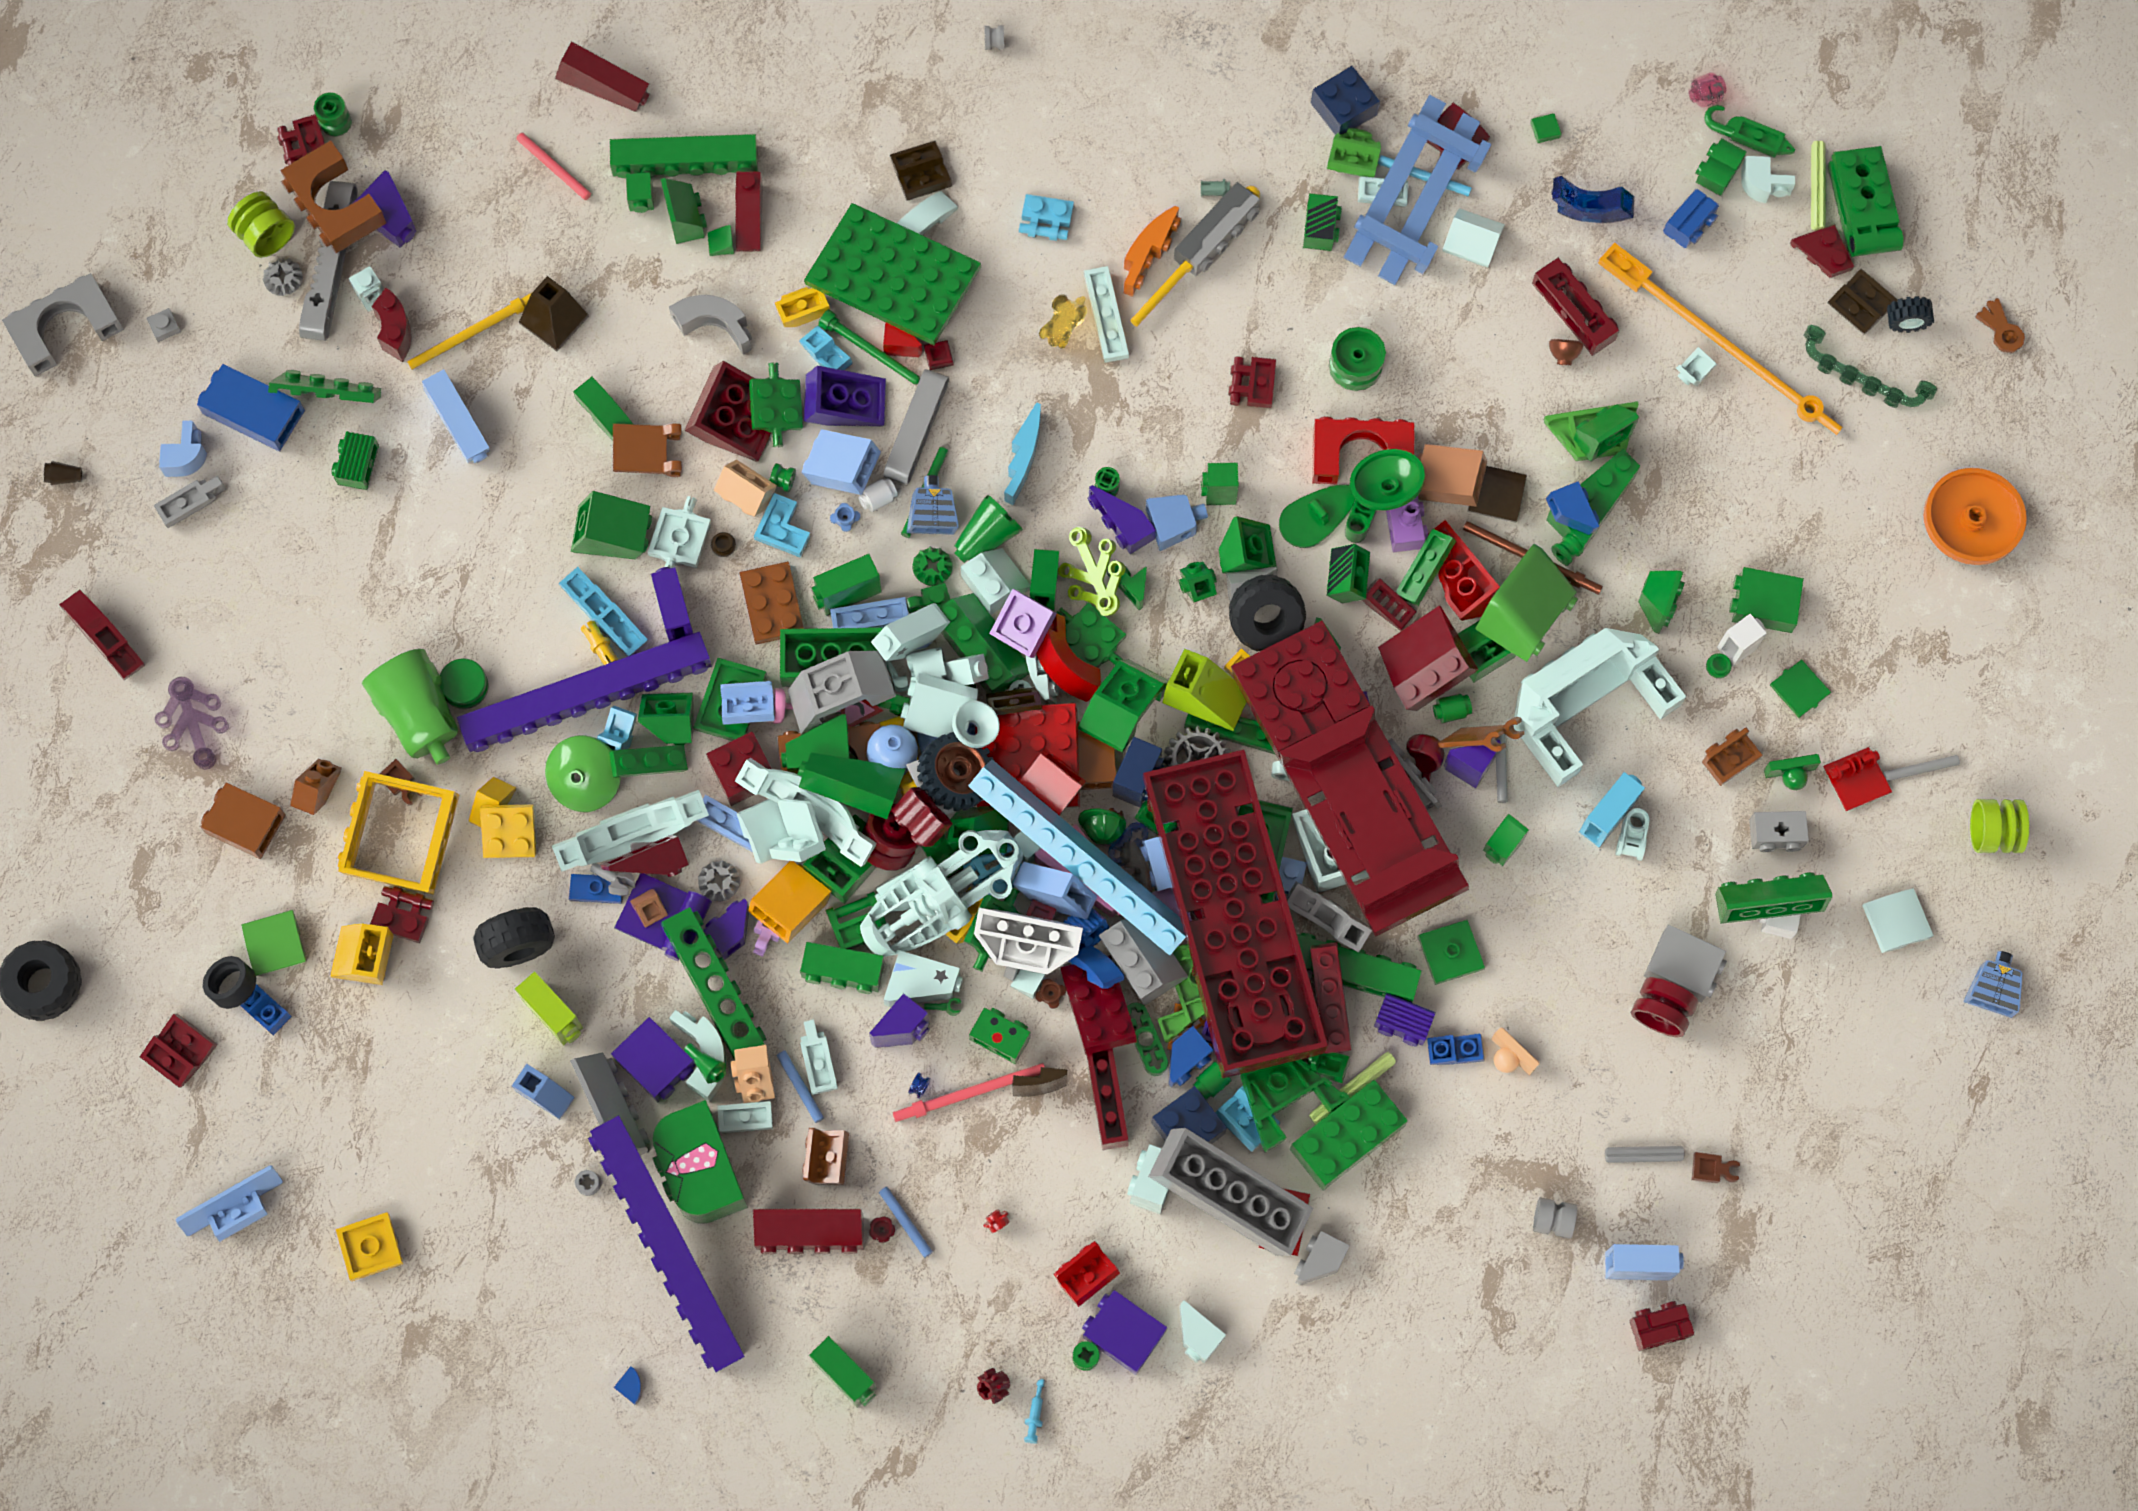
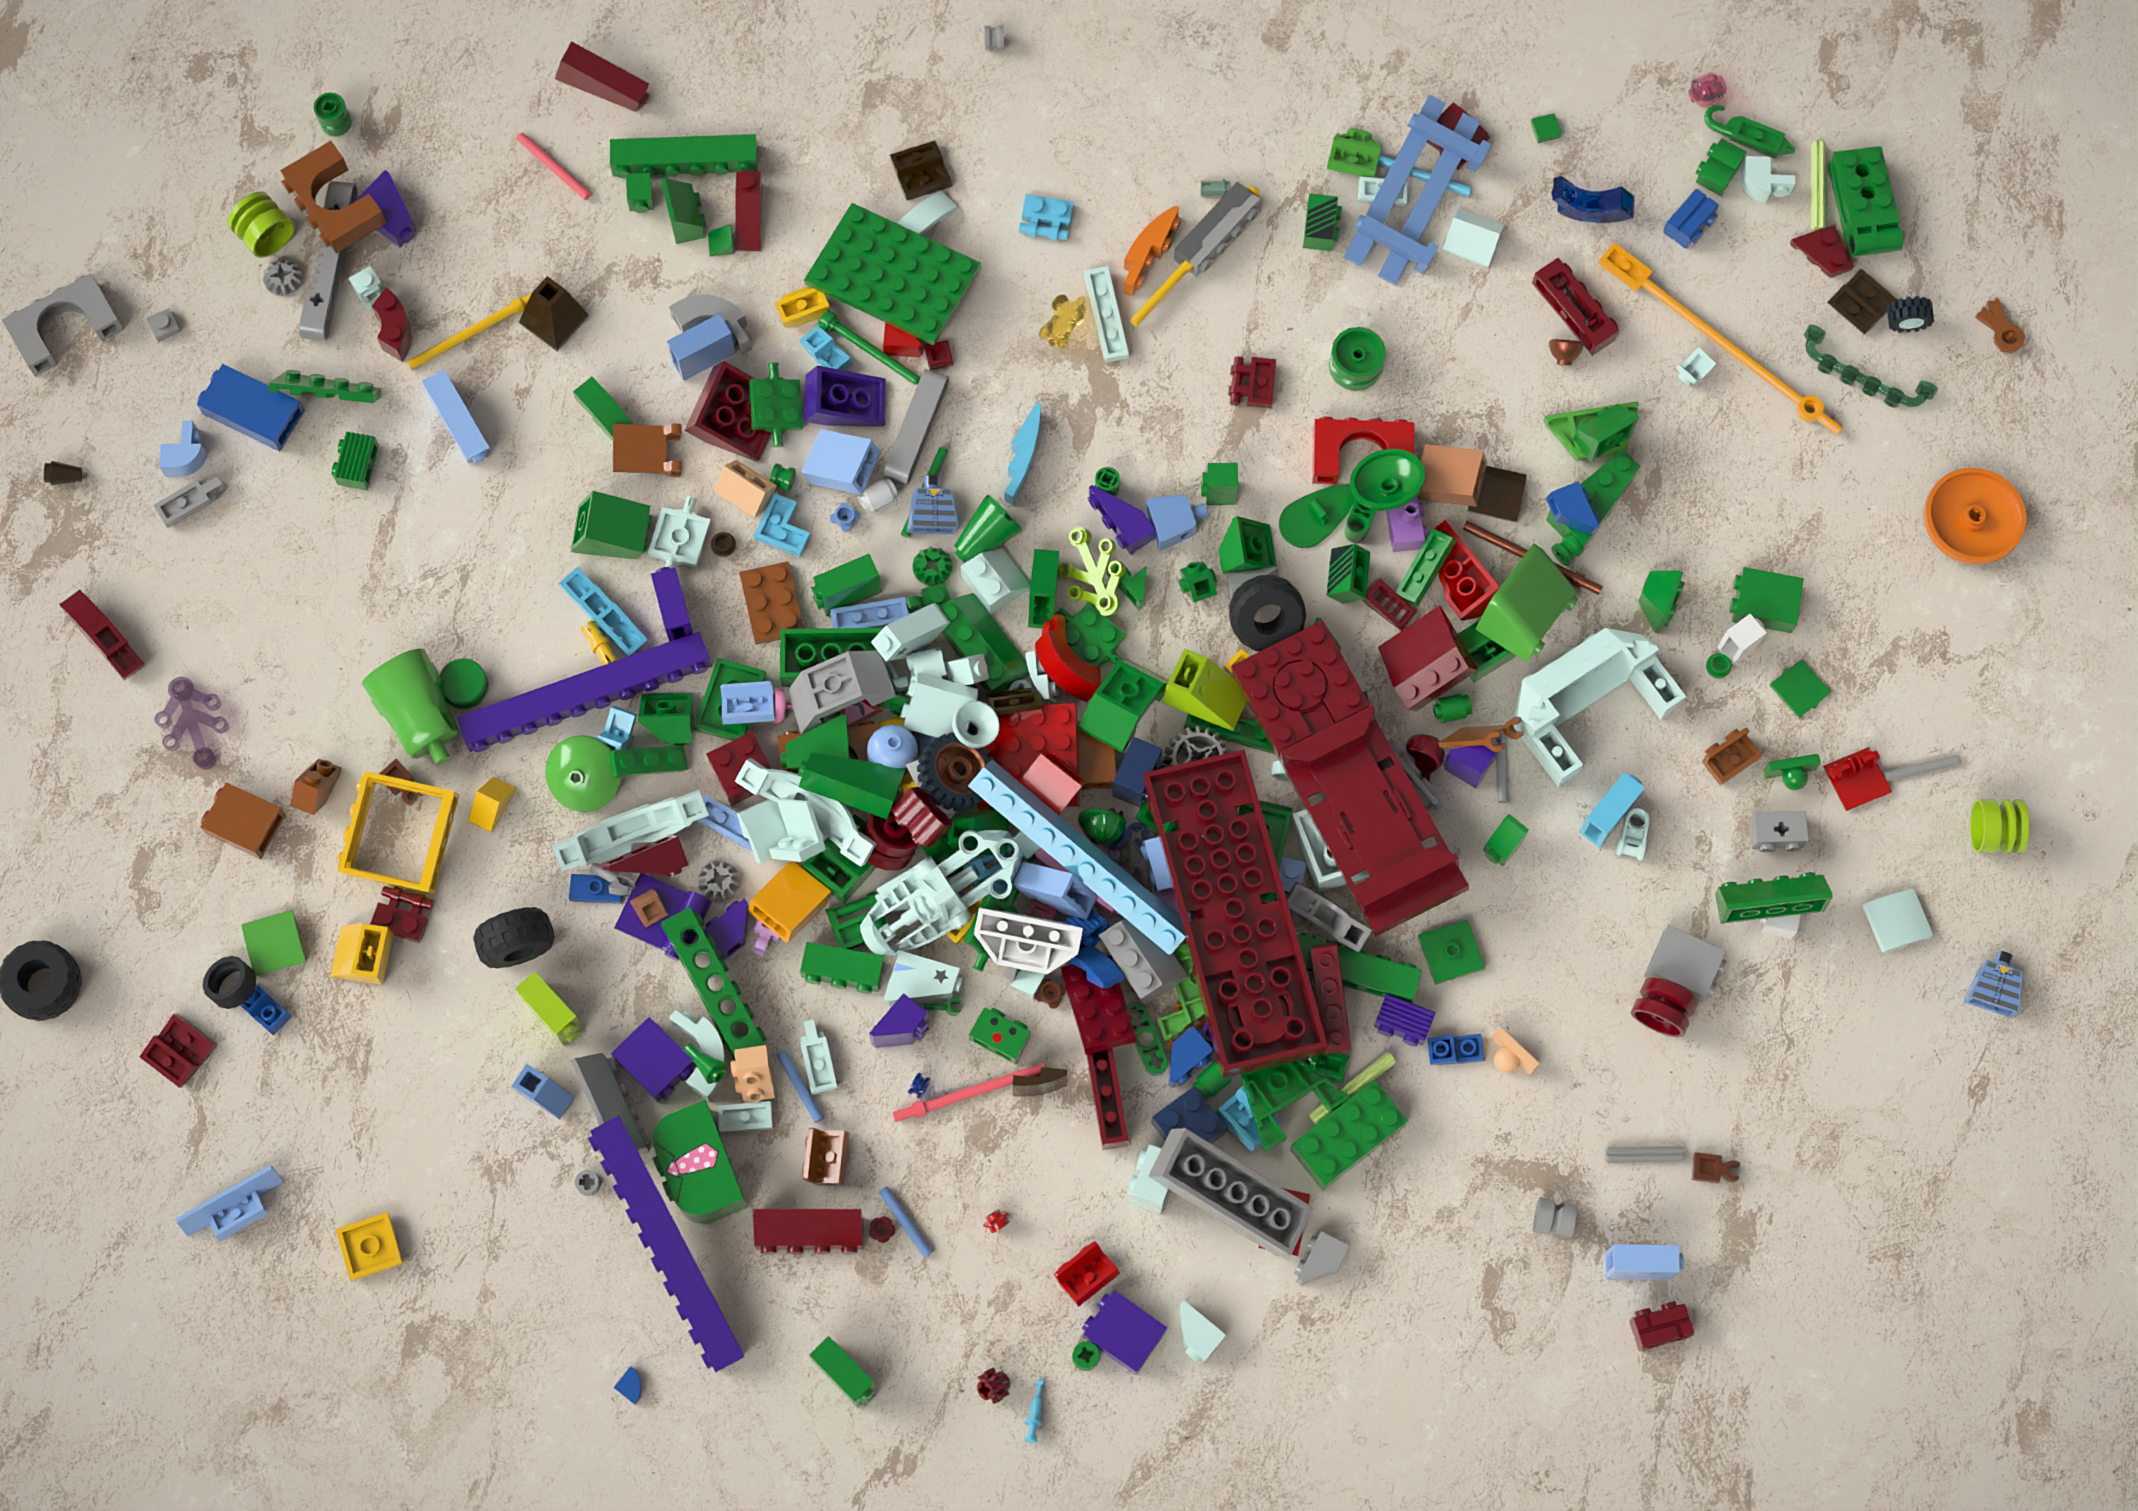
(306, 132): dark red plate -> none
(508, 831): yellow plate -> none
(702, 346): none -> medium blue brick
(1023, 623): plate -> none
(1345, 101): dark blue brick -> none

